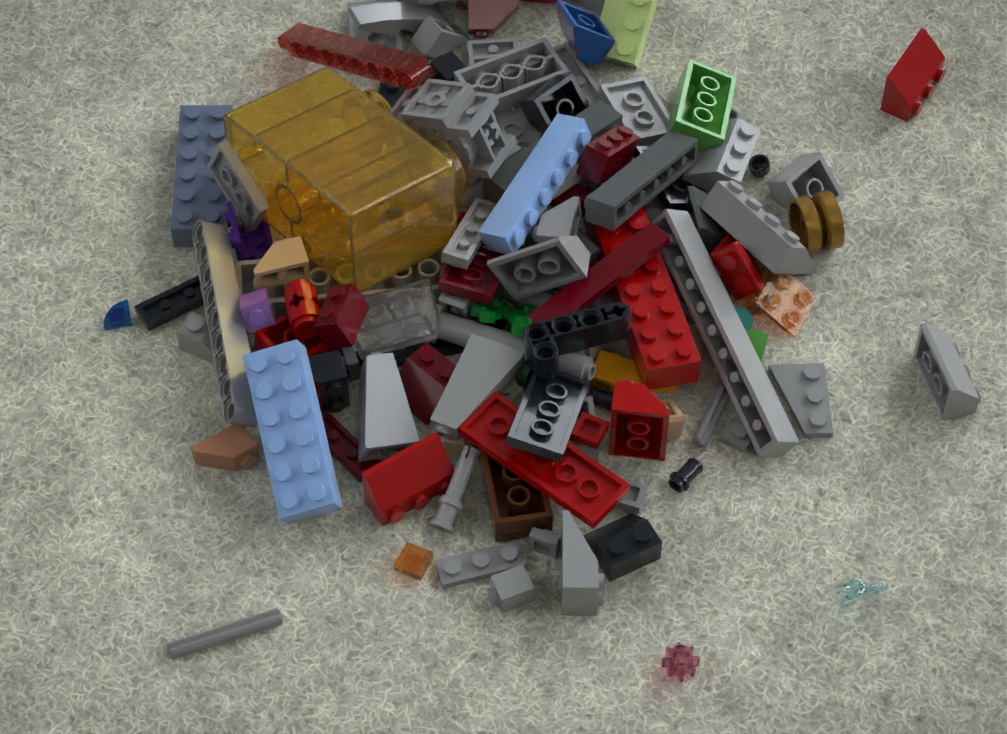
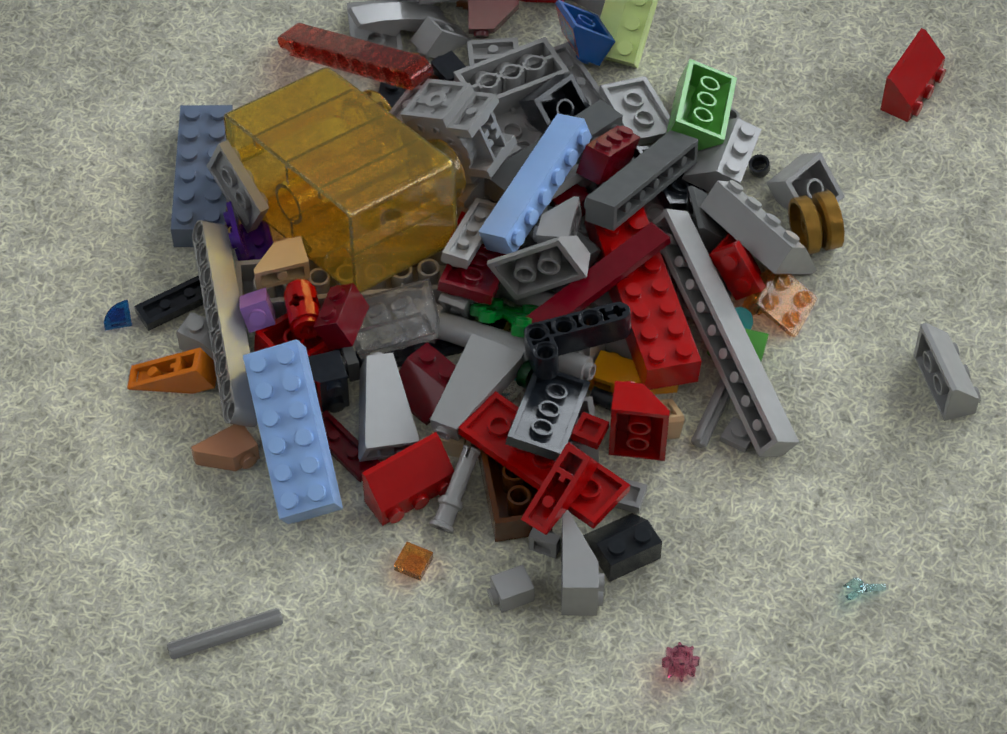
(177, 373): none -> orange slope
(479, 564): light grey plate -> none
(560, 489): none -> red slope
(683, 477): black pin -> none
(806, 395): light grey wing -> none

